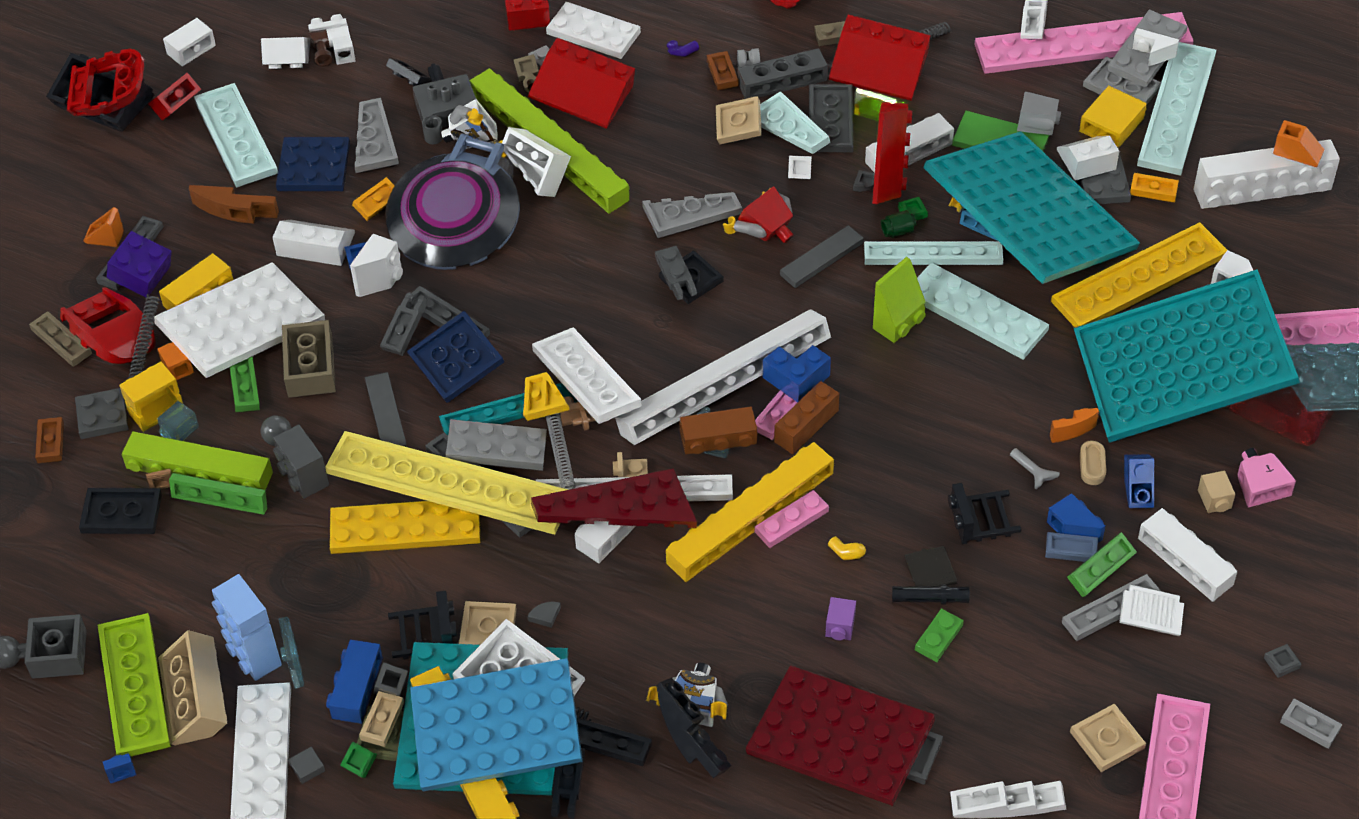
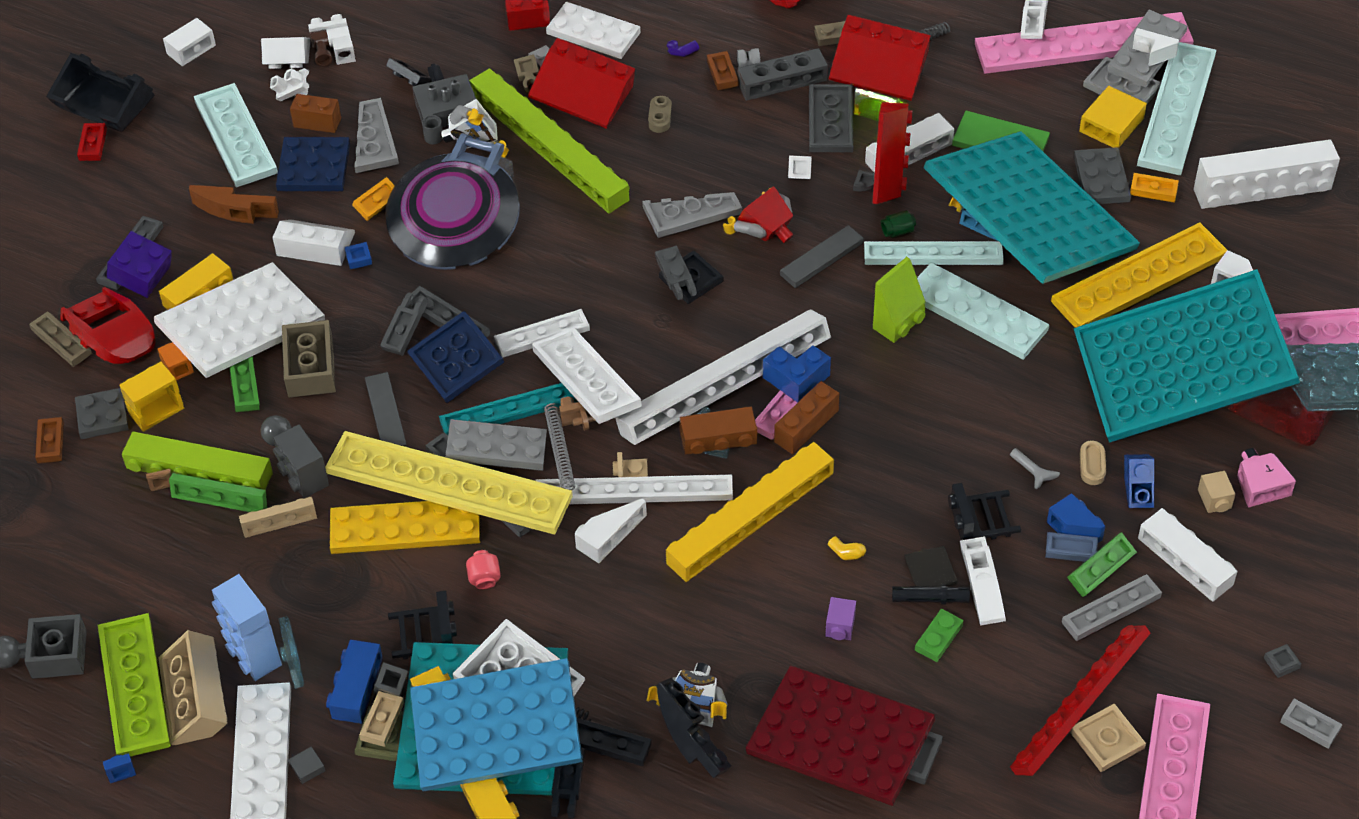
(92, 142): none -> red plate
(106, 230): orange slope -> none
(120, 511): black plate -> none
(128, 80): red slope -> none
(141, 351): dark grey piece -> none
(174, 96): red brick -> none
(177, 422): clear light blue brick -> none
(278, 517): none -> tan plate
(292, 84): none -> white hips
(315, 113): none -> dark orange brick
(358, 759): green tile -> none
(376, 266): white slope -> none
(482, 619): tan plate -> none
(483, 569): none -> coral head
(523, 338): none -> white tile
(537, 160): white wedge -> none
(542, 397): yellow wing -> none
(545, 613): dark grey tile -> none
(624, 502): dark red wing -> none
(660, 114): none -> dark tan plate
(738, 120): tan plate -> none
(790, 123): light aqua wing -> none
(791, 519): bright pink plate -> none
(915, 207): green tile -> none
(983, 580): none -> white slope
(1014, 800): white slope -> none
(1038, 114): light grey torso -> none
(1080, 700): none -> red plate
(1081, 423): orange slope -> none
(1090, 156): white slope -> none
(1152, 610): white window -> none
(1298, 144): orange slope -> none

